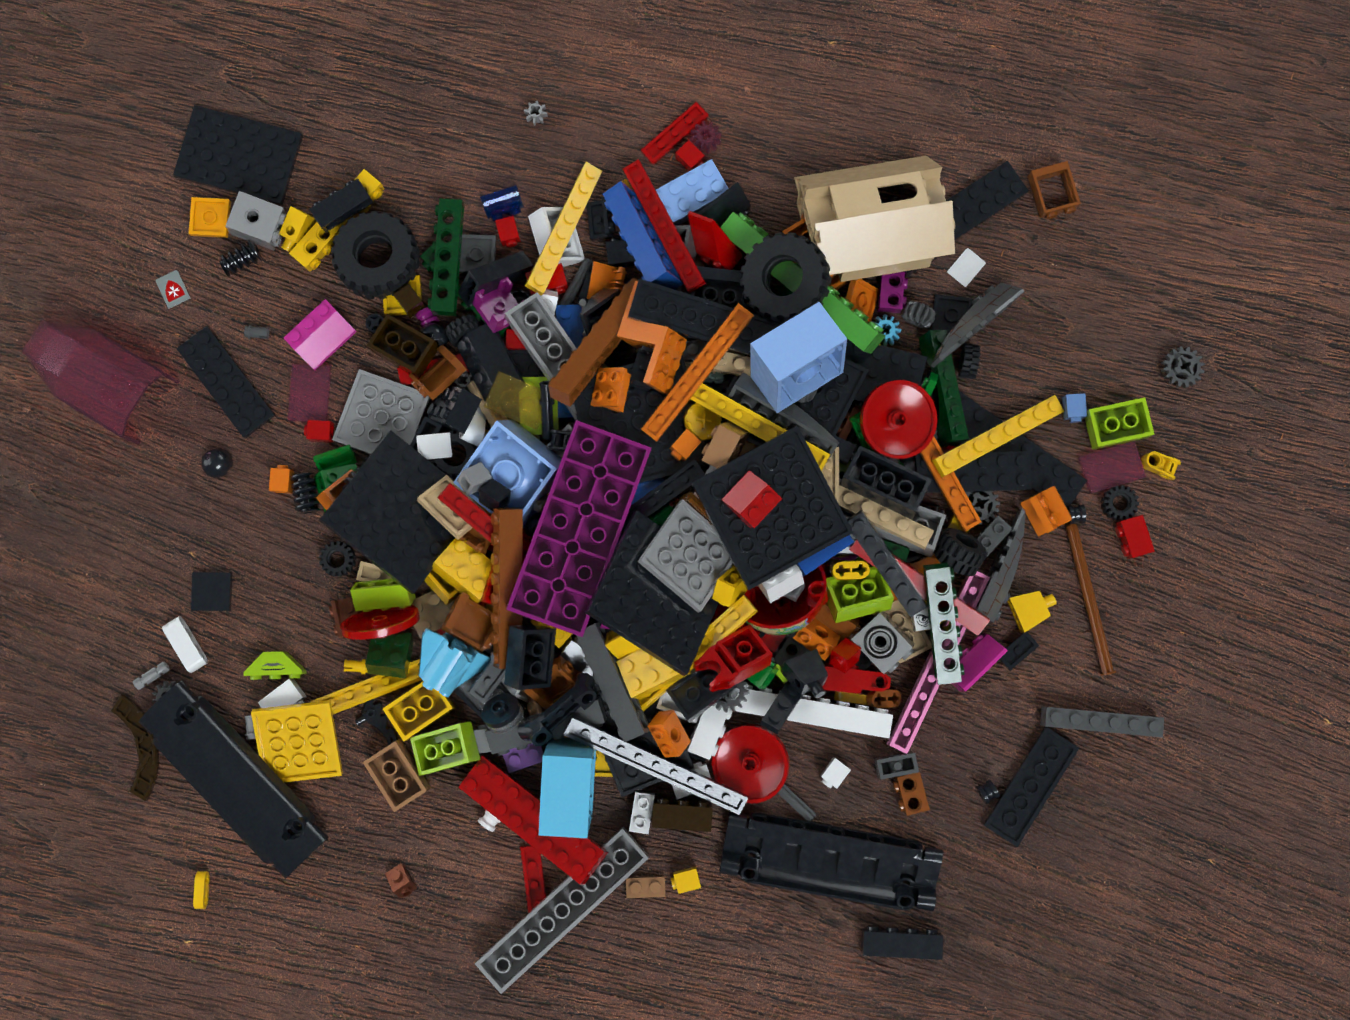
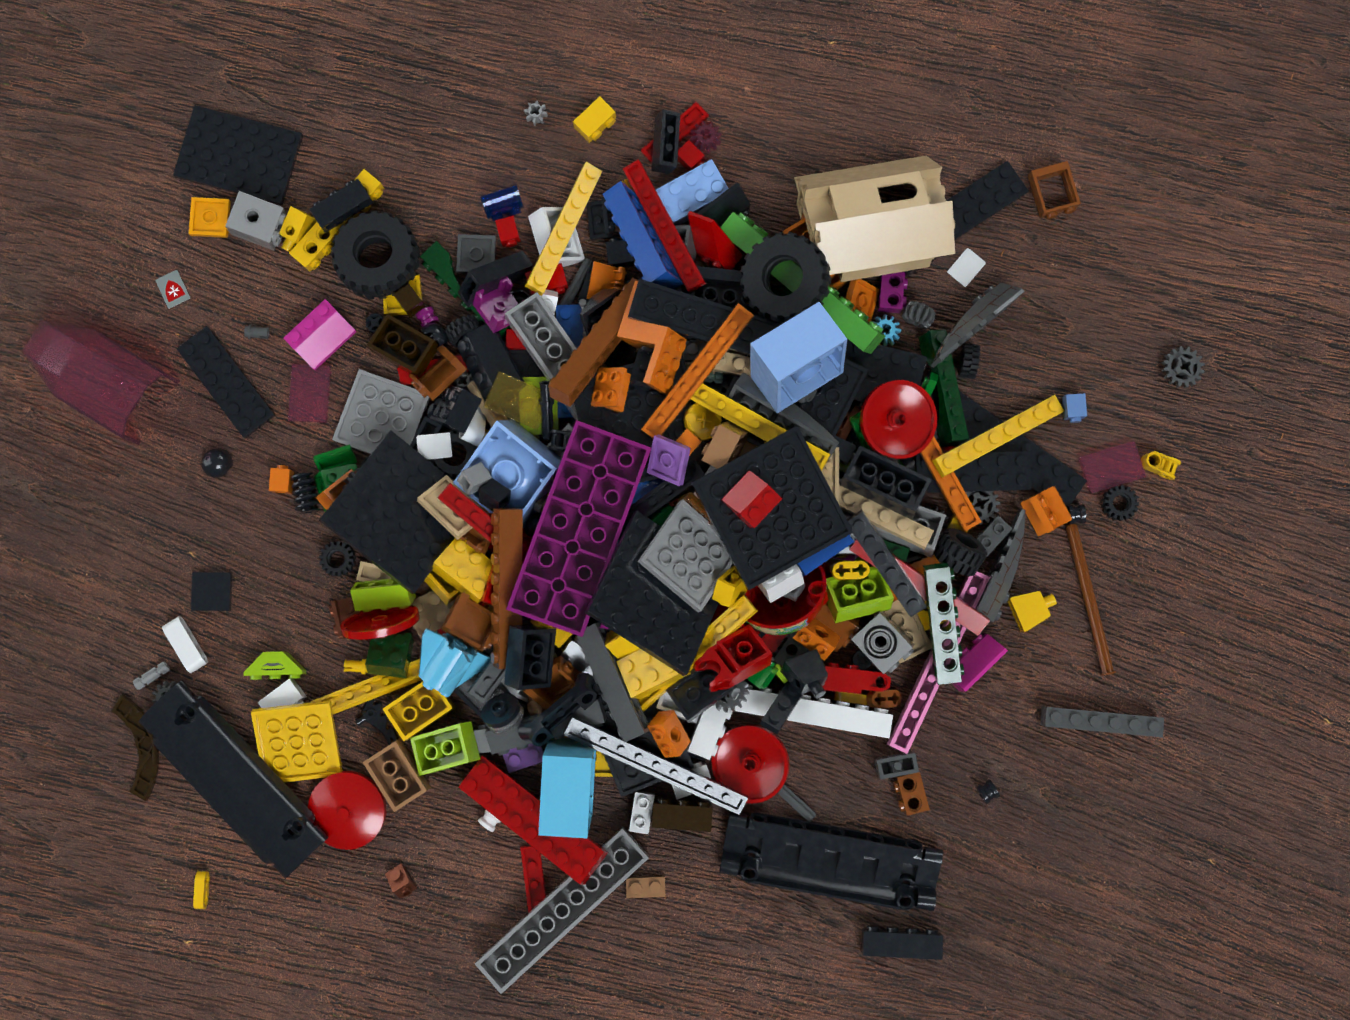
(239, 258): black piece -> none
(249, 728): light grey pin -> none
(319, 431): red brick -> none
(348, 809): none -> red dish
(448, 305): dark green brick -> none
(595, 120): none -> yellow brick
(665, 141): none -> black brick
(668, 460): none -> medium lavender plate
(686, 880): yellow brick -> none
(834, 773): white brick -> none
(845, 655): red brick -> none
(920, 621): white brick -> none
(949, 311): black tile -> none
(1018, 650): black plate -> none
(1031, 786): black plate -> none
(1119, 423): lime brick -> none
(1134, 537): red brick -> none

